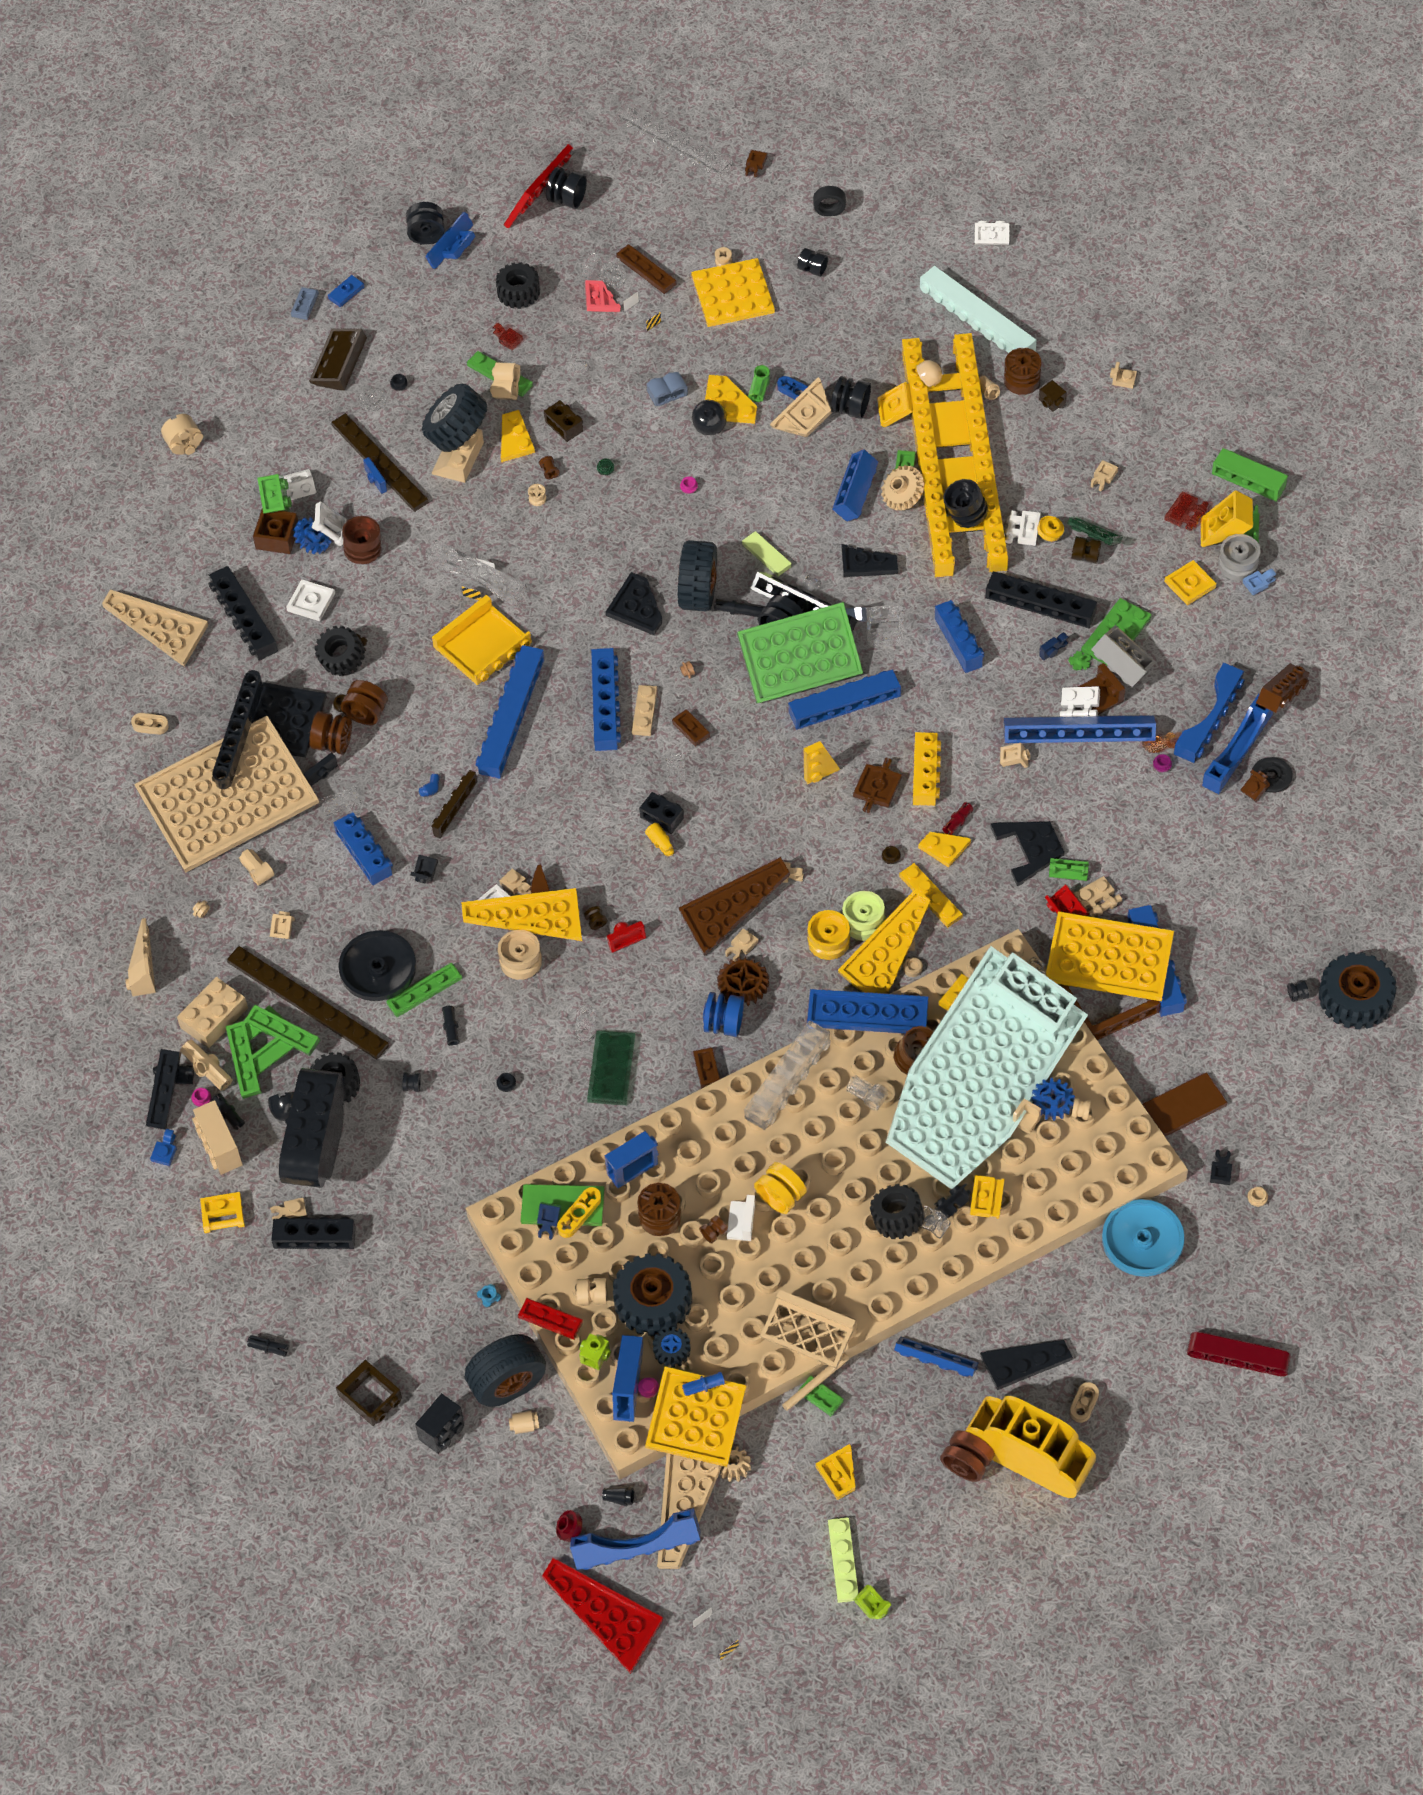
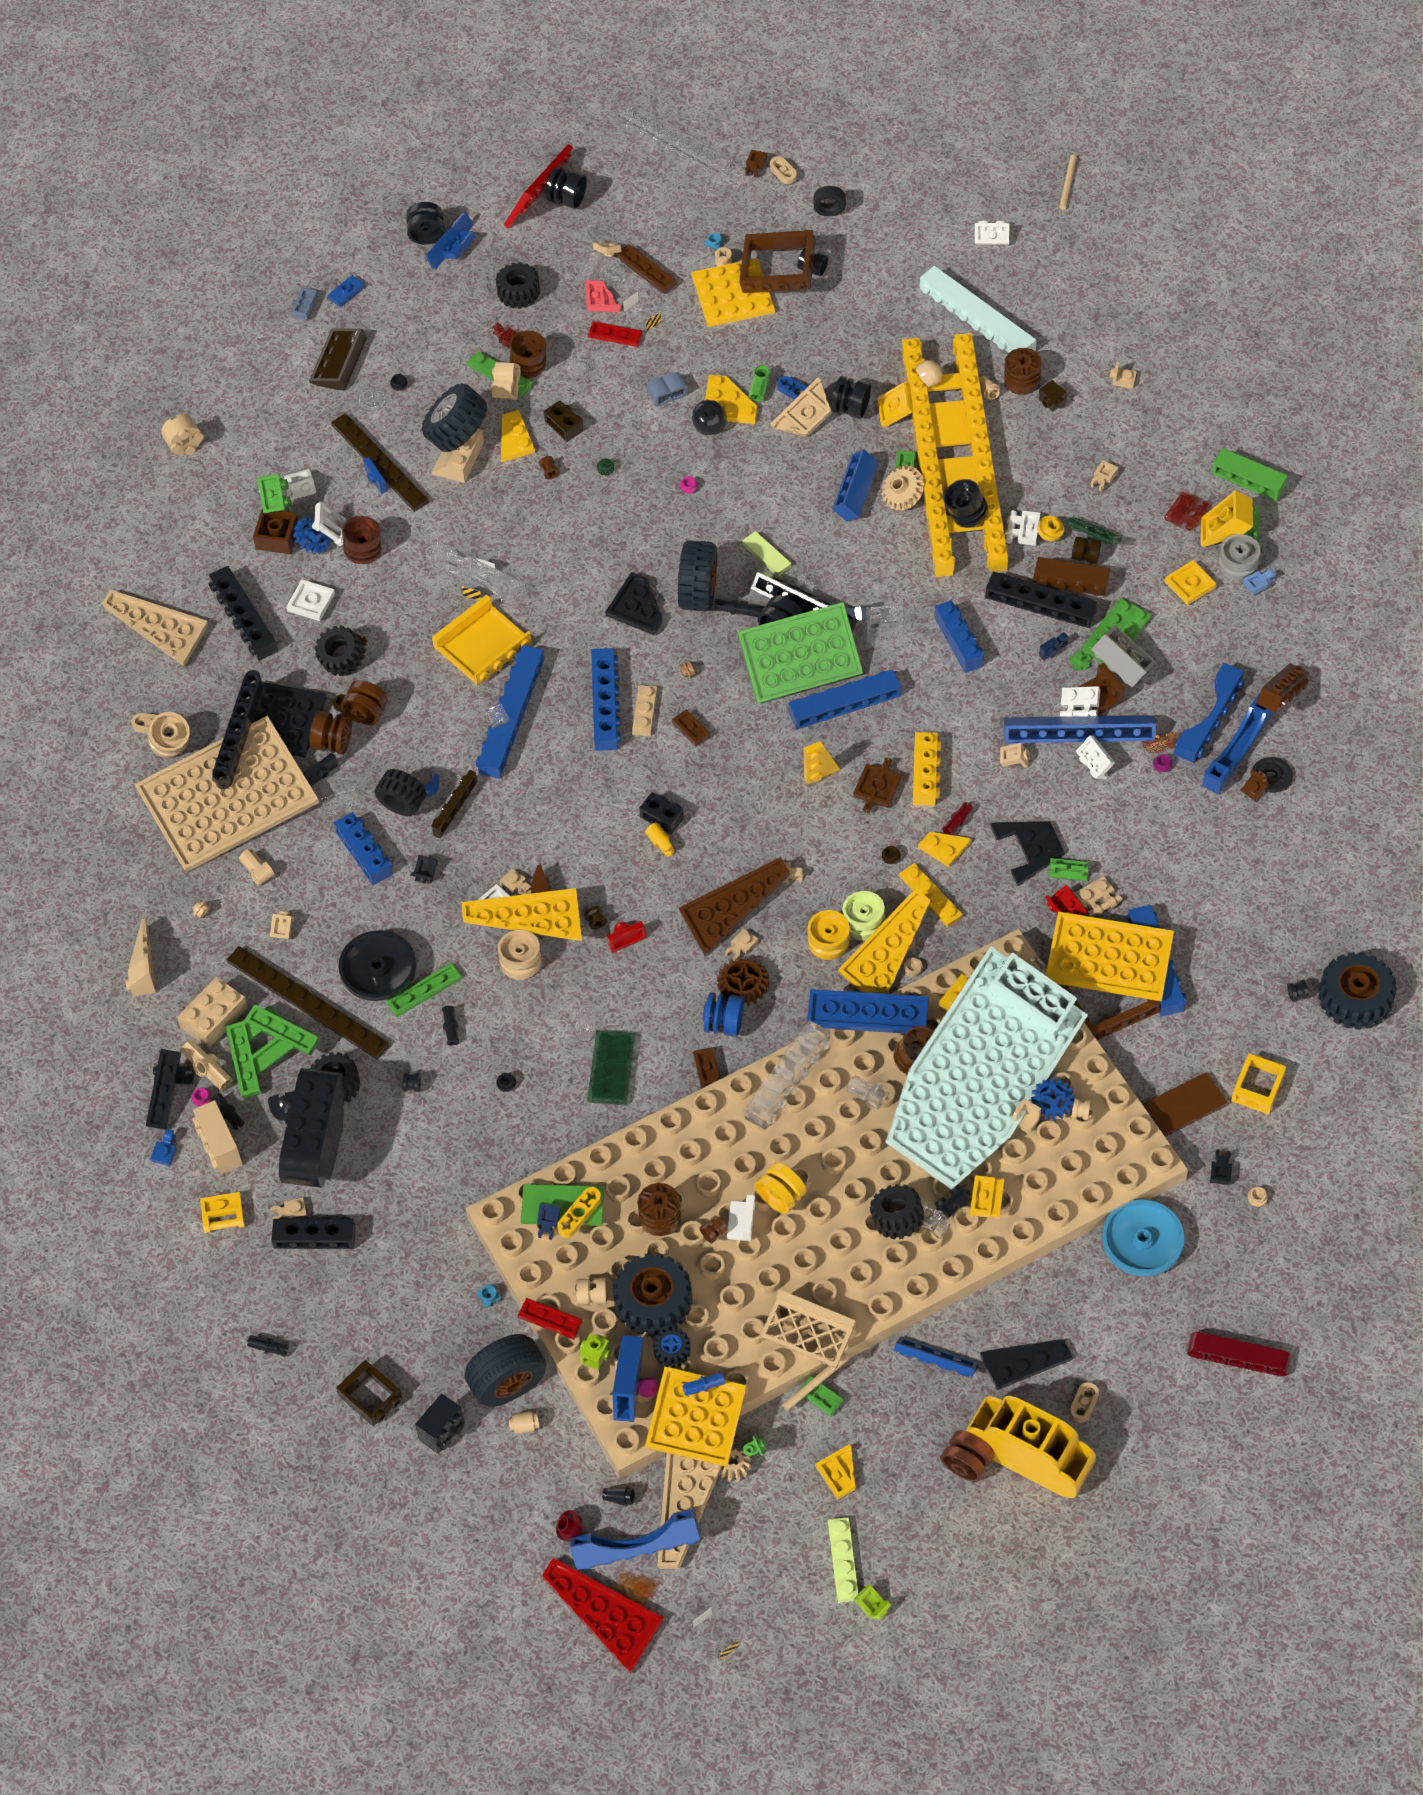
(168, 724): none -> tan wheel
(400, 792): none -> black tyre
(496, 715): none -> clear plate
(529, 352): none -> reddish brown wheel
(533, 492): tan wheel -> none
(607, 249): none -> tan plate
(615, 334): none -> red tile
(632, 1159): blue window -> none
(637, 1590): none -> clear orange plate
(714, 241): none -> dark azure plate
(756, 1445): none -> bright green hinge
(778, 240): none -> reddish brown window
(785, 173): none -> tan plate
(864, 563): black wing -> none
(1068, 180): none -> tan bar
(1071, 576): none -> reddish brown brick
(1095, 758): none -> white bracket
(1252, 1099): none -> yellow window

